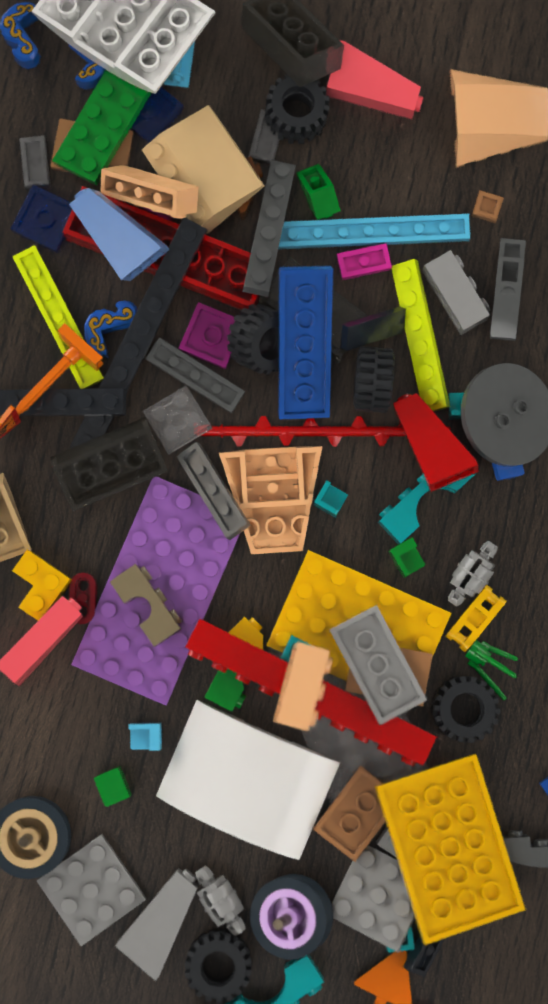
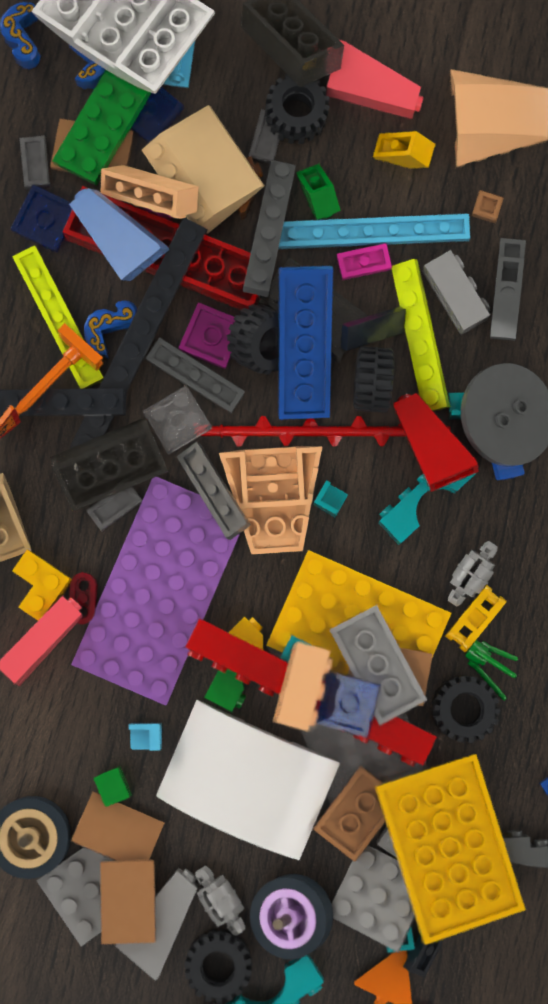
(113, 507): none -> flat silver tile
(117, 831): none -> medium nougat tile
(128, 902): none -> medium nougat tile
(135, 584): dark tan arch -> none
(348, 703): none -> clear blue plate
(404, 149): none -> yellow slope
(407, 557): green panel -> none

